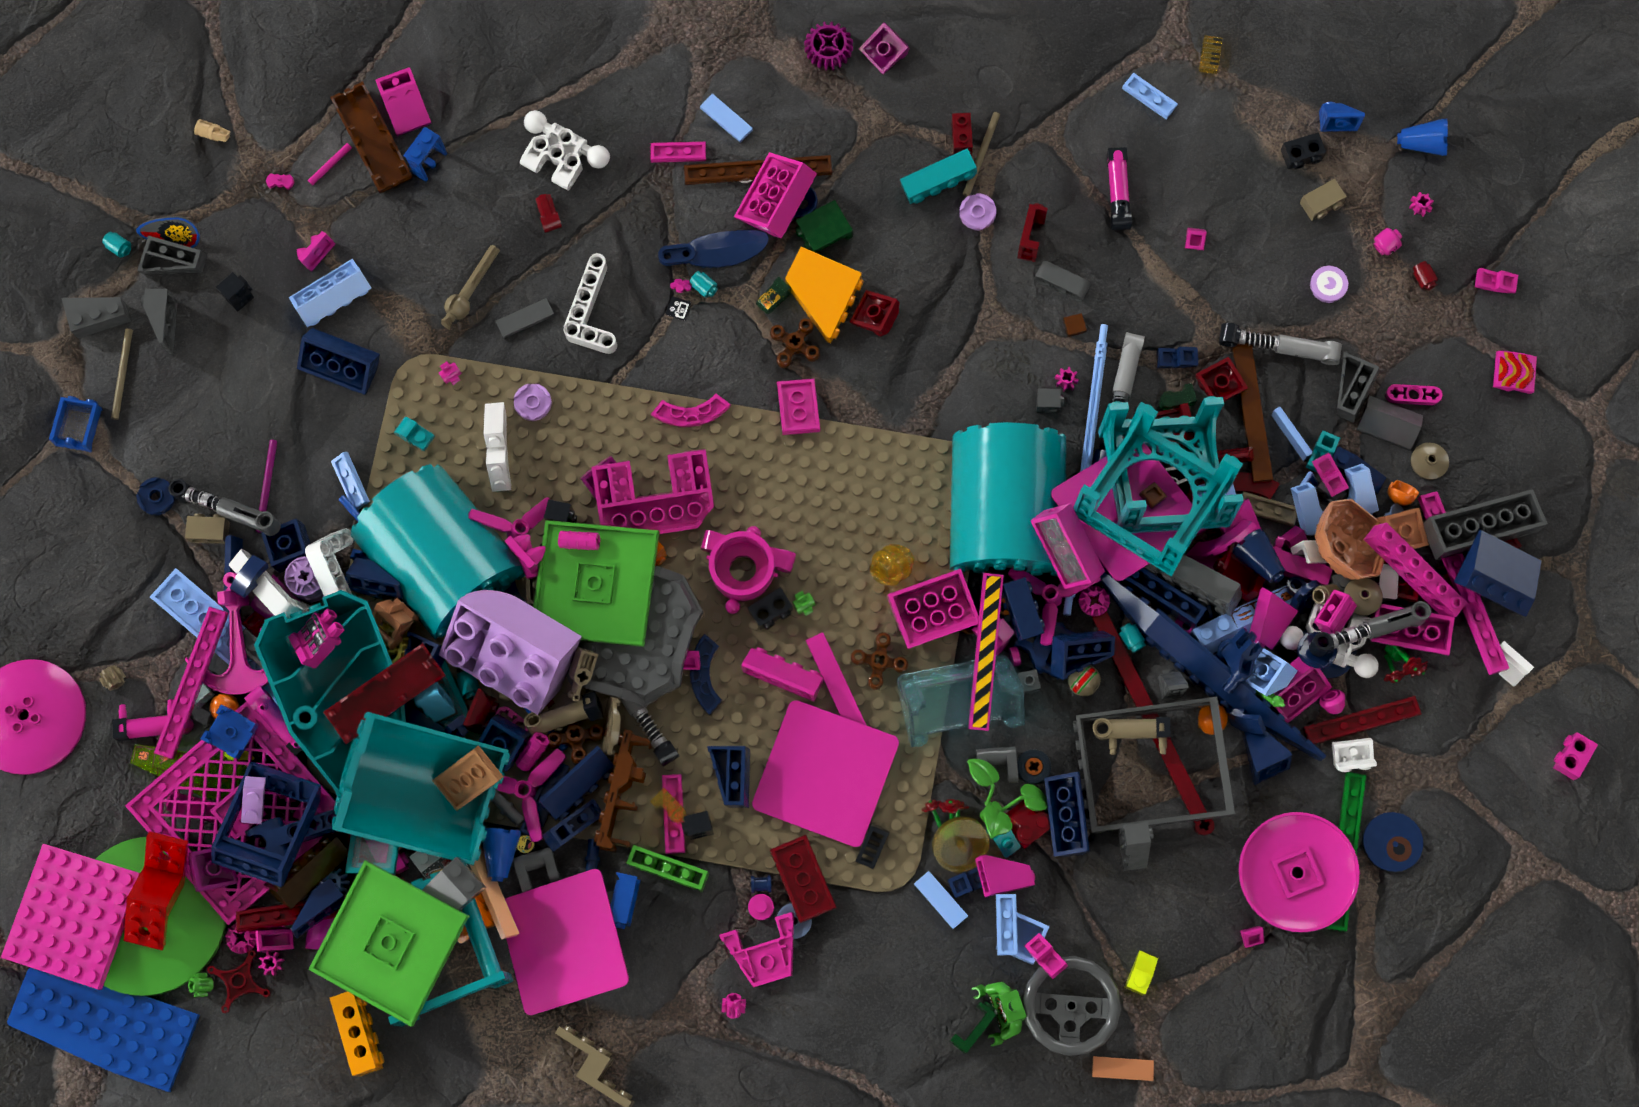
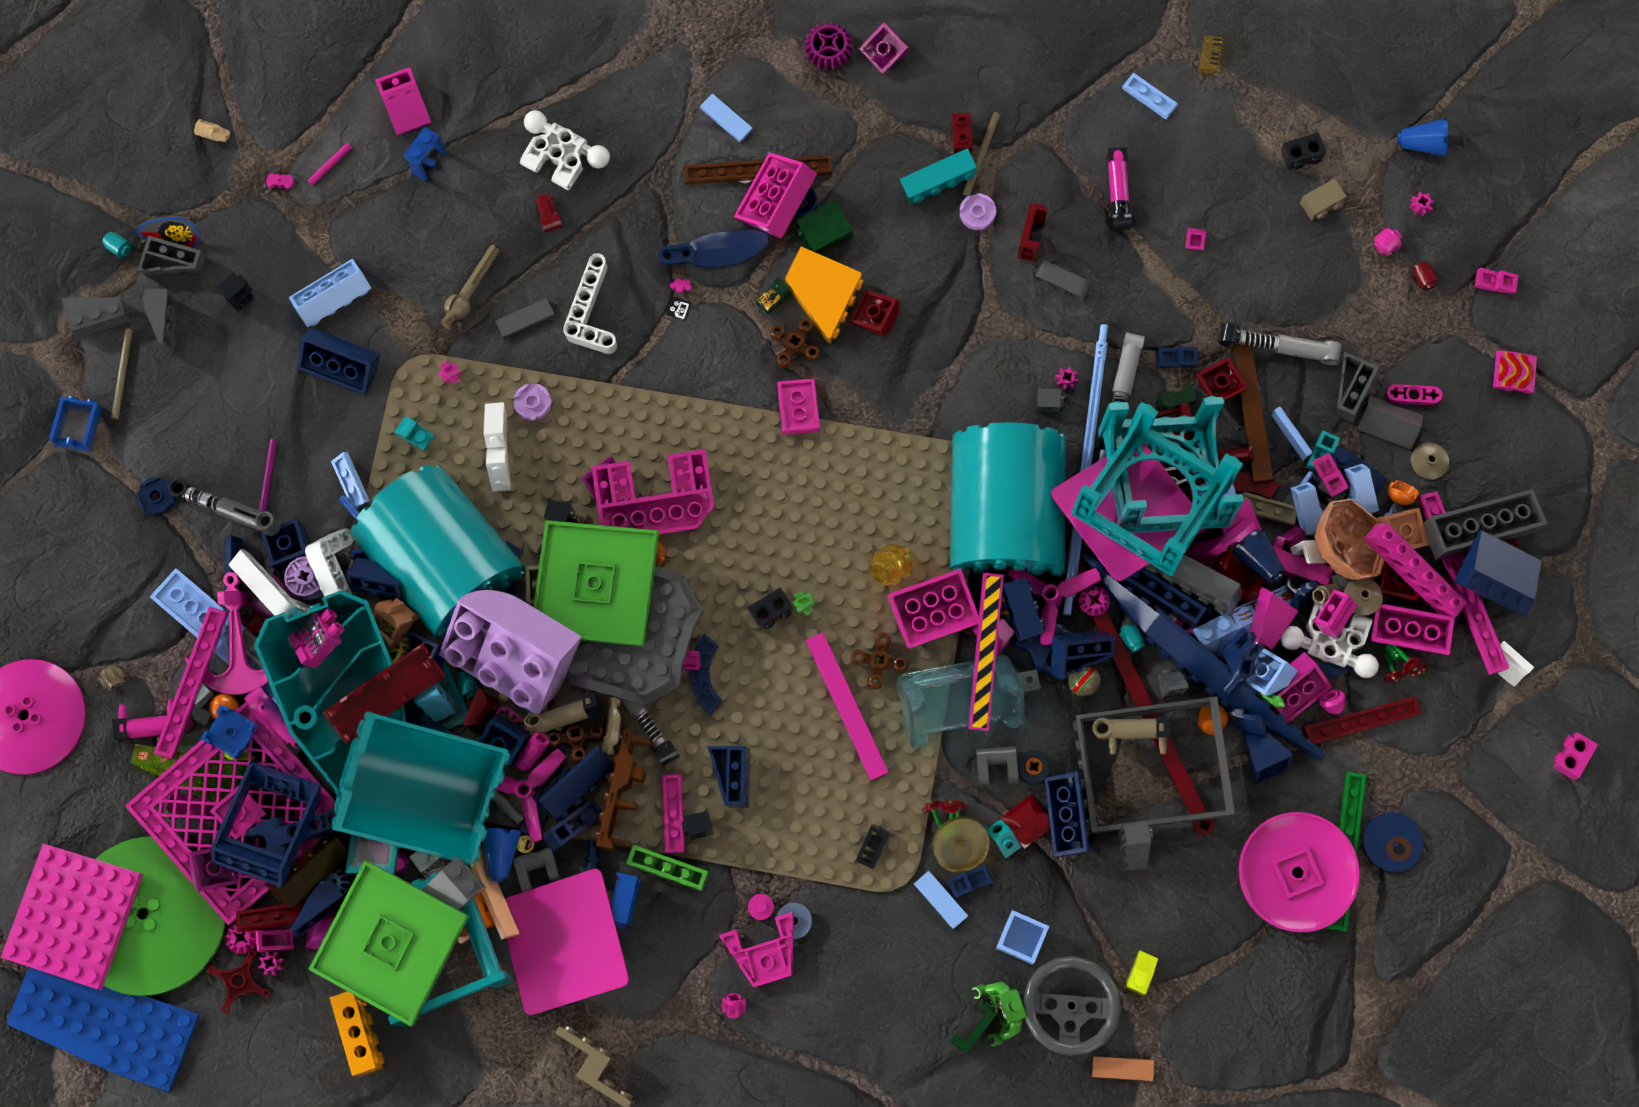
(155, 890): red bracket -> none
(200, 985): bright green gear -> none
(207, 529): dark tan brick -> none
(246, 578): dark blue slope -> none
(253, 800): lavender brick -> none
(316, 251): dark pink tile -> none
(371, 137): reddish brown piece -> none
(456, 727): dark blue tile -> none
(467, 778): medium nougat tile -> none
(526, 523): dark pink piece -> none
(529, 558): dark pink tile -> none
(579, 540): dark pink axle -> none
(583, 662): dark tan piece -> none
(670, 805): clear yellow leg -> none
(678, 152): dark pink tile -> none
(692, 416): dark pink tile -> none
(703, 284): teal brick -> none
(749, 544): dark pink piece -> none
(761, 884): dark blue bush -> none
(782, 674): dark pink slope -> none
(803, 879): dark red tile -> none
(825, 773): dark pink piece -> none
(993, 814): bright green plant -> none
(1003, 875): dark pink slope -> none
(1006, 924): light blue tile -> none
(1015, 656): dark pink tile -> none
(1045, 955): dark pink slope -> none
(1067, 546): dark pink brick -> none
(1074, 325): reddish brown tile -> none
(1153, 495): reddish brown tile -> none
(1252, 936): dark pink slope -> none
(1311, 660): dark blue tile -> none
(1329, 284): lavender tile -> none
(1339, 117): blue slope -> none
(1353, 754): white bracket -> none
(1372, 628): piece -> none
(1389, 582): white sticker -> none

